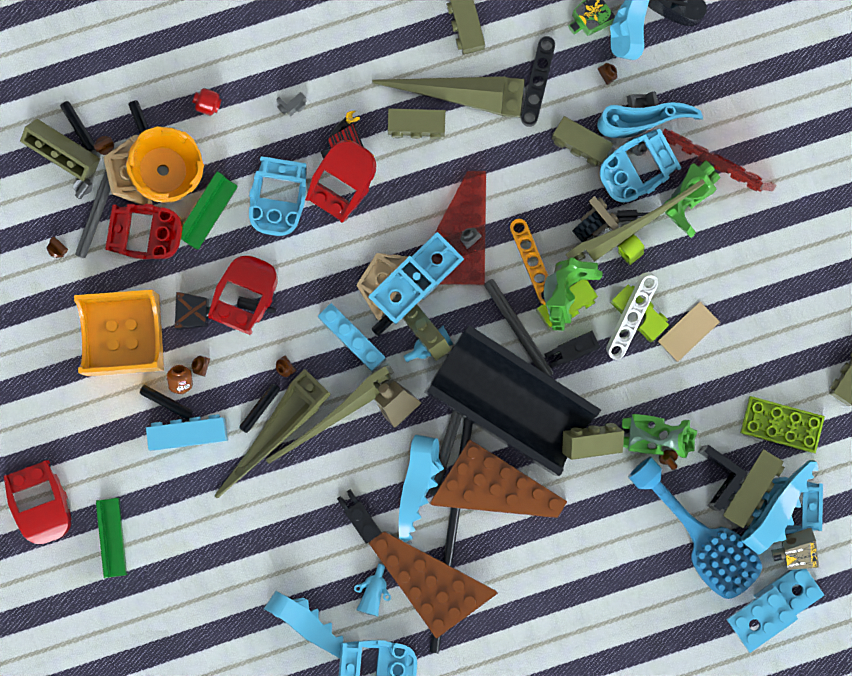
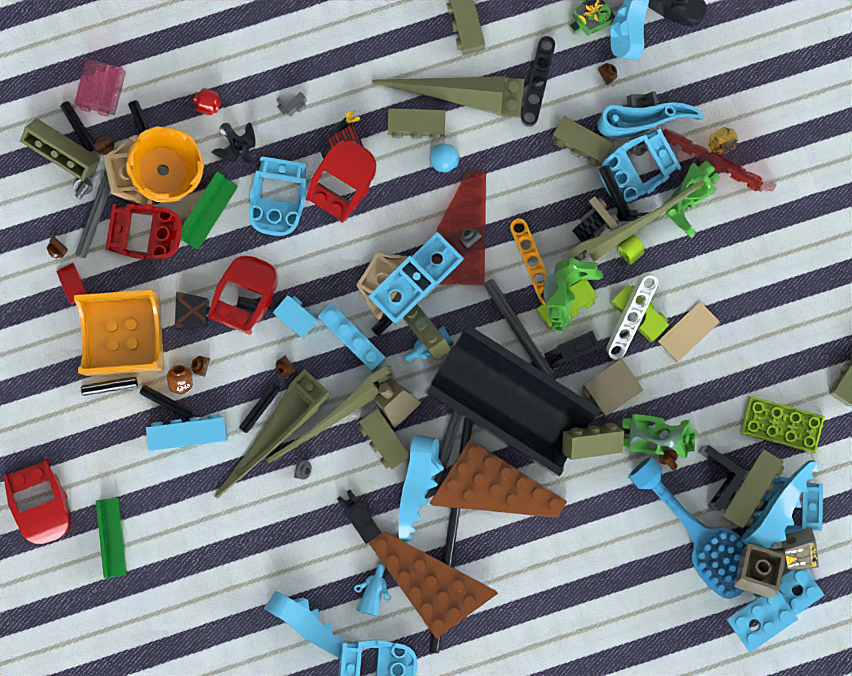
(71, 282): none -> red slope
(100, 87): none -> clear pink brick
(109, 386): none -> black axle
(238, 144): none -> black animal
(295, 316): none -> medium azure brick
(303, 469): none -> dark grey plate
(383, 439): none -> olive brick
(444, 157): none -> medium azure hair
(612, 387): none -> dark tan brick
(615, 191): none -> black axle
(723, 140): none -> clear yellow head
(760, 571): none -> dark tan brick

